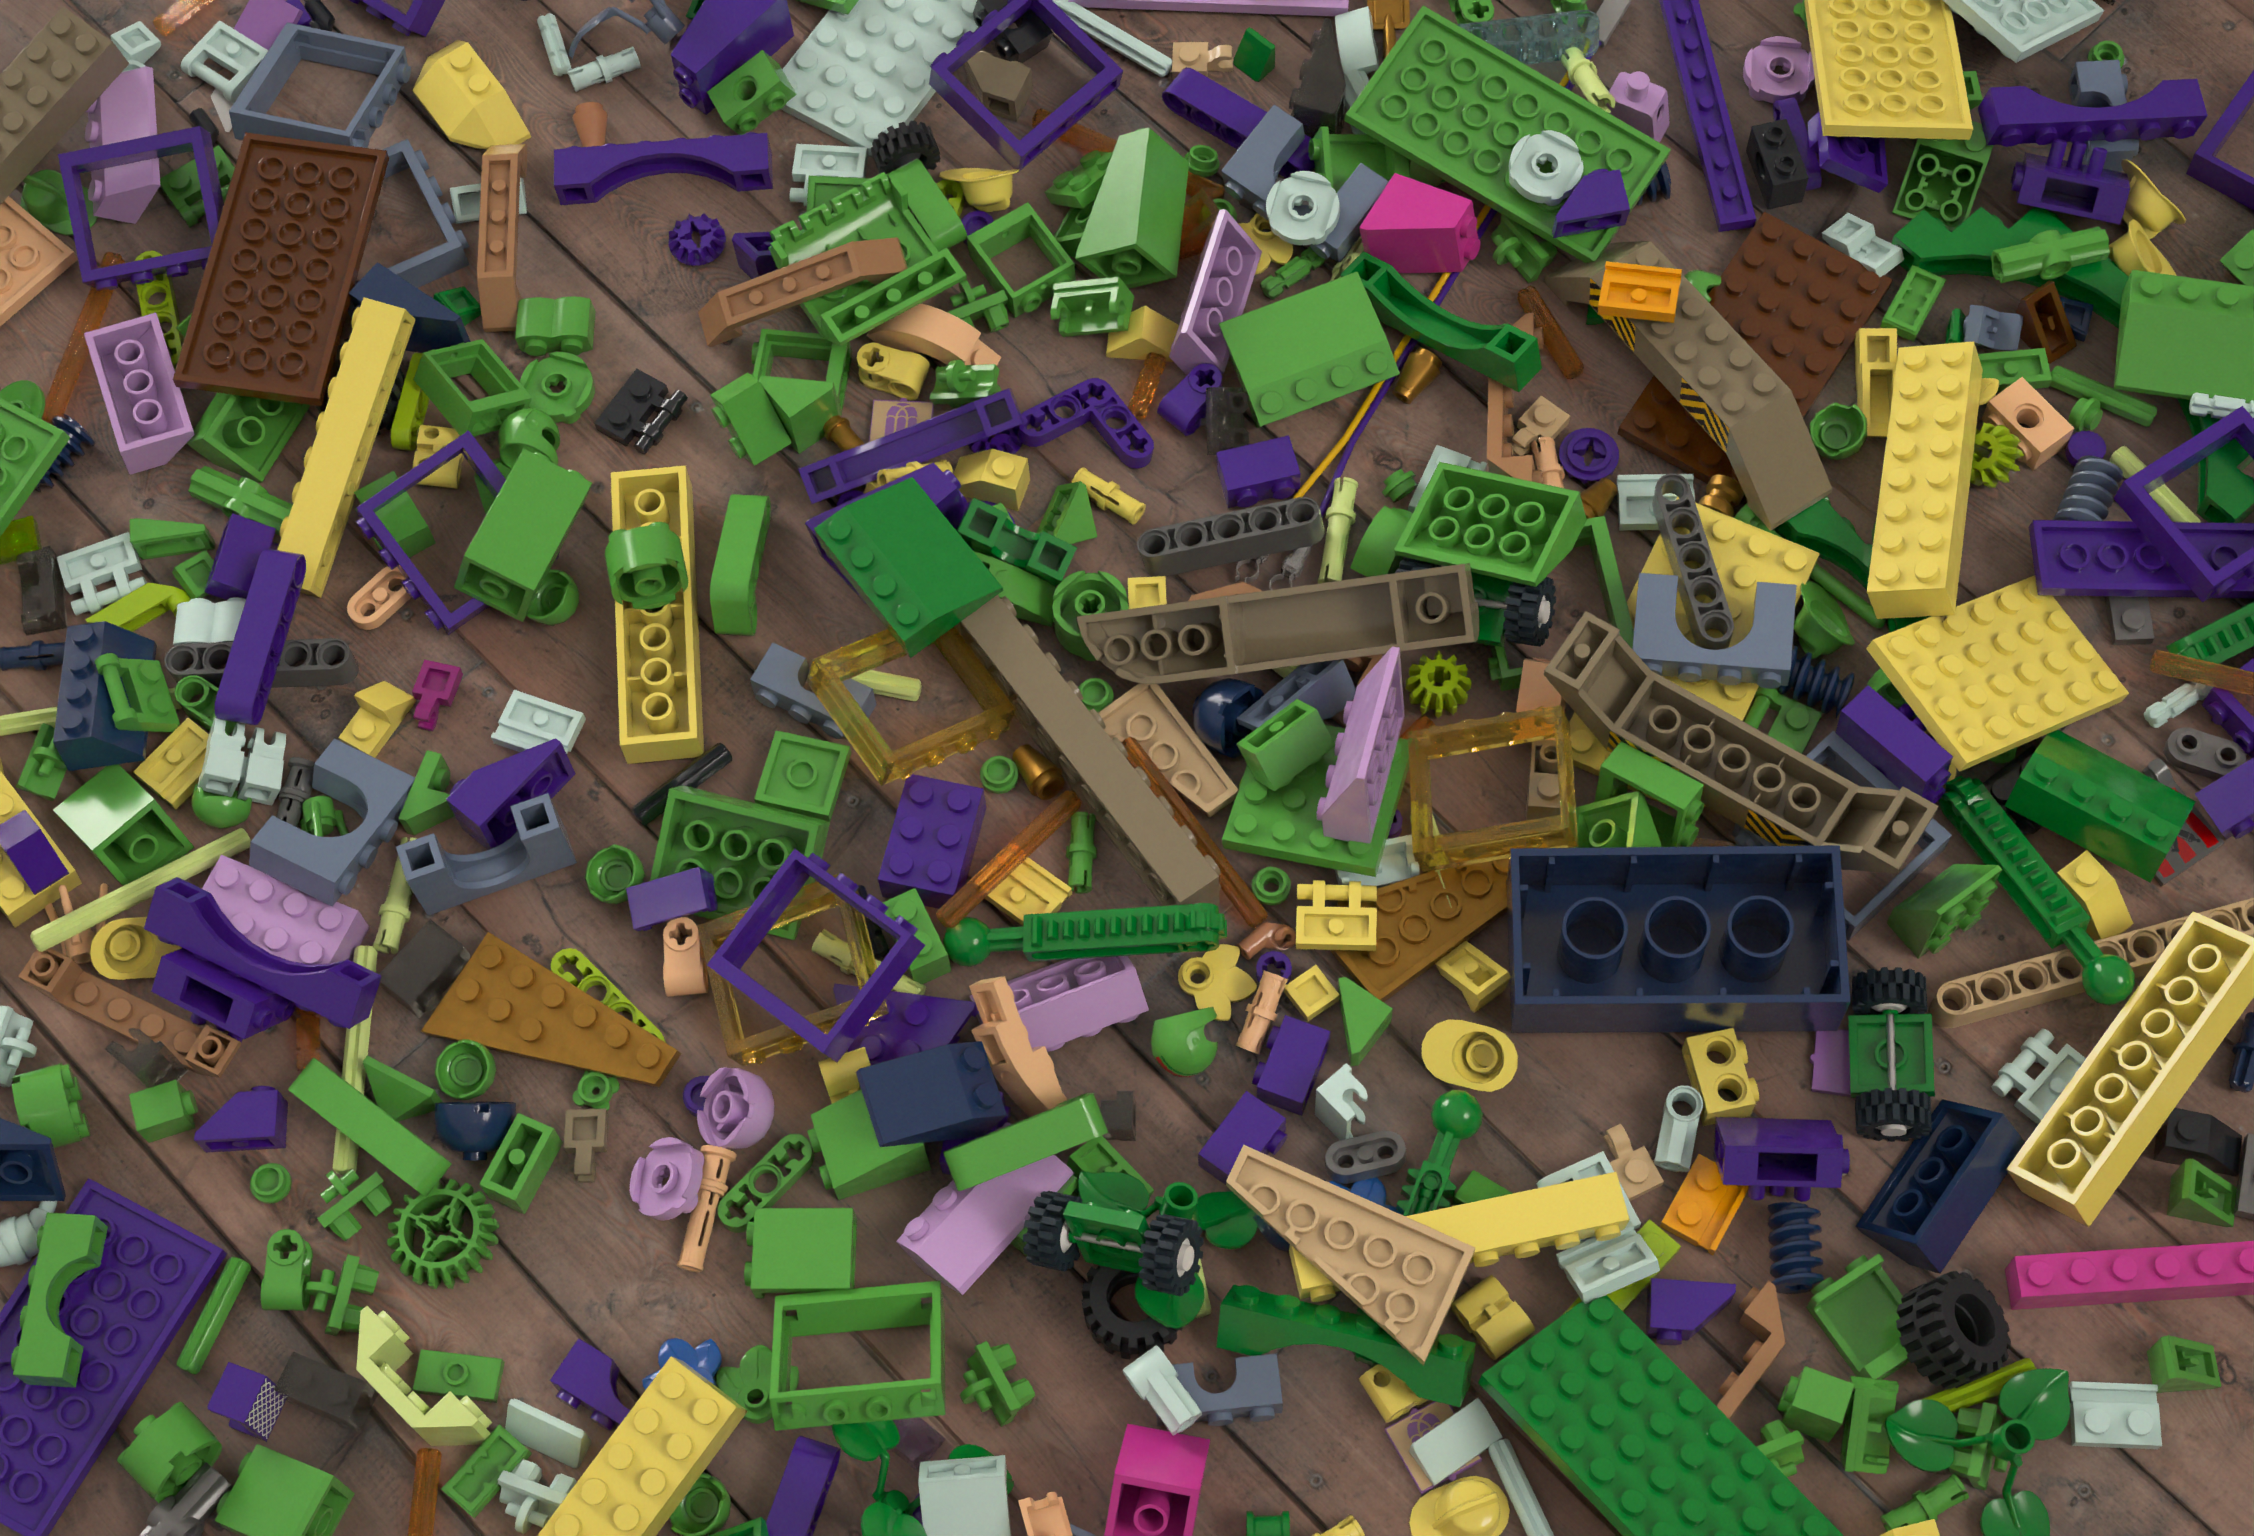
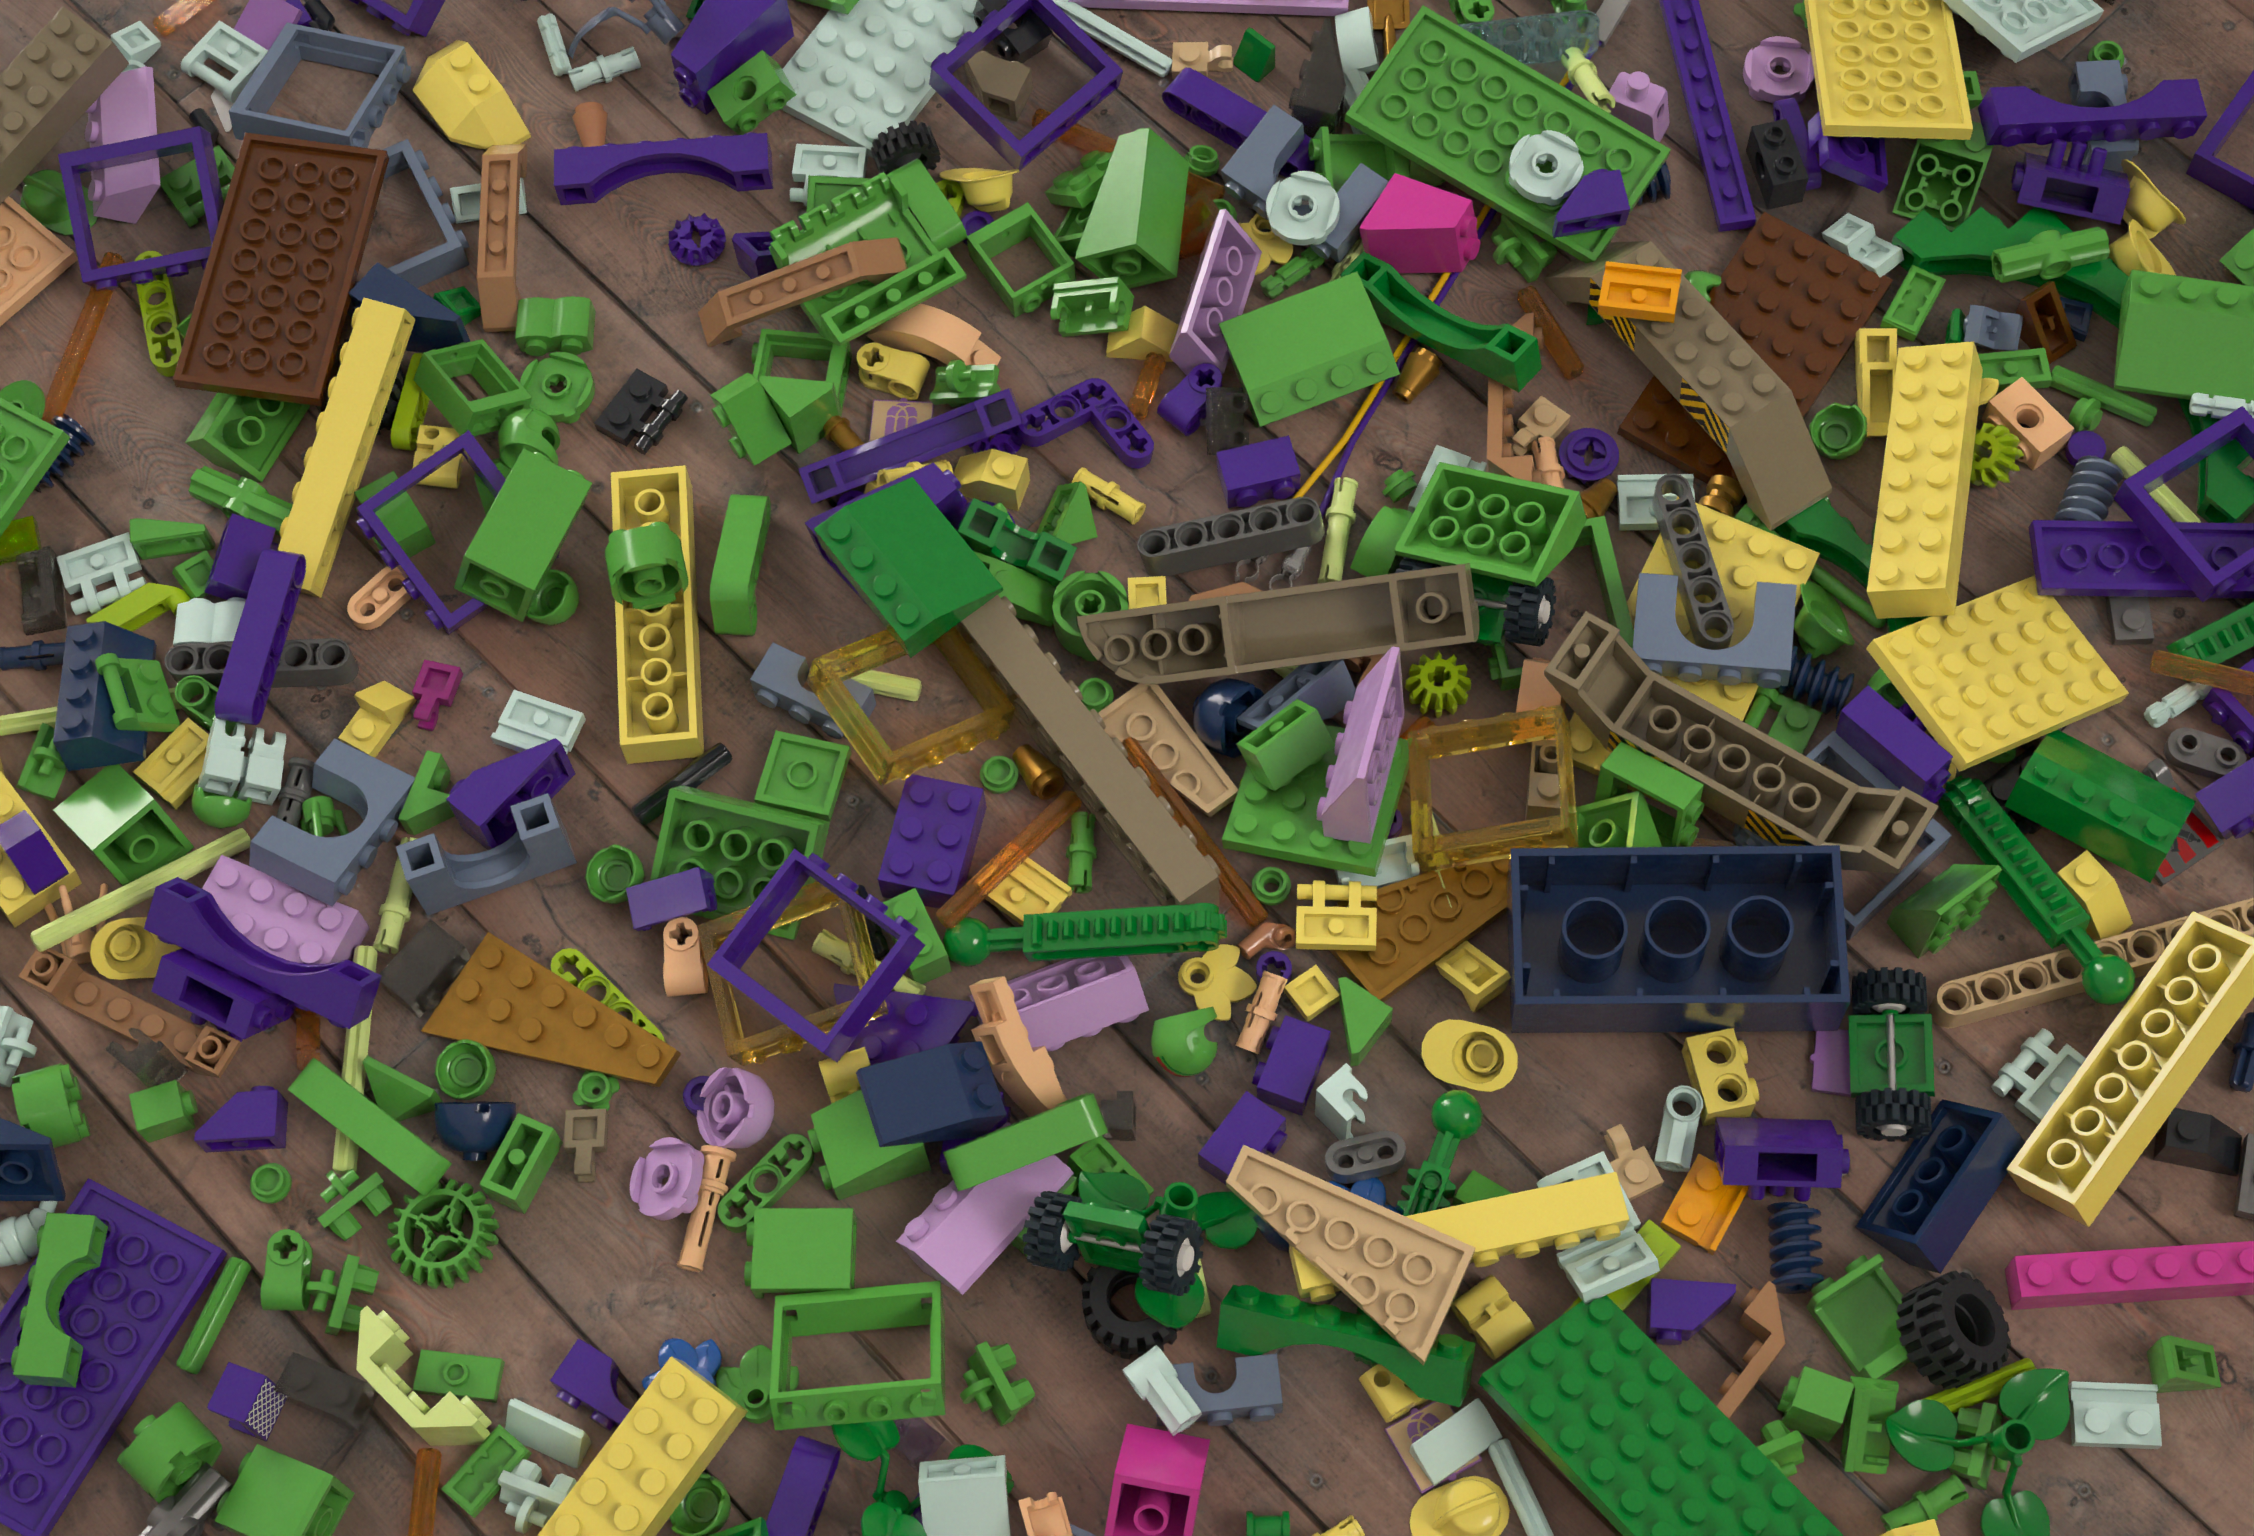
(140, 391): lavender slope -> none
(990, 307): bright green hips -> none
(2201, 1195): bright green slope -> none

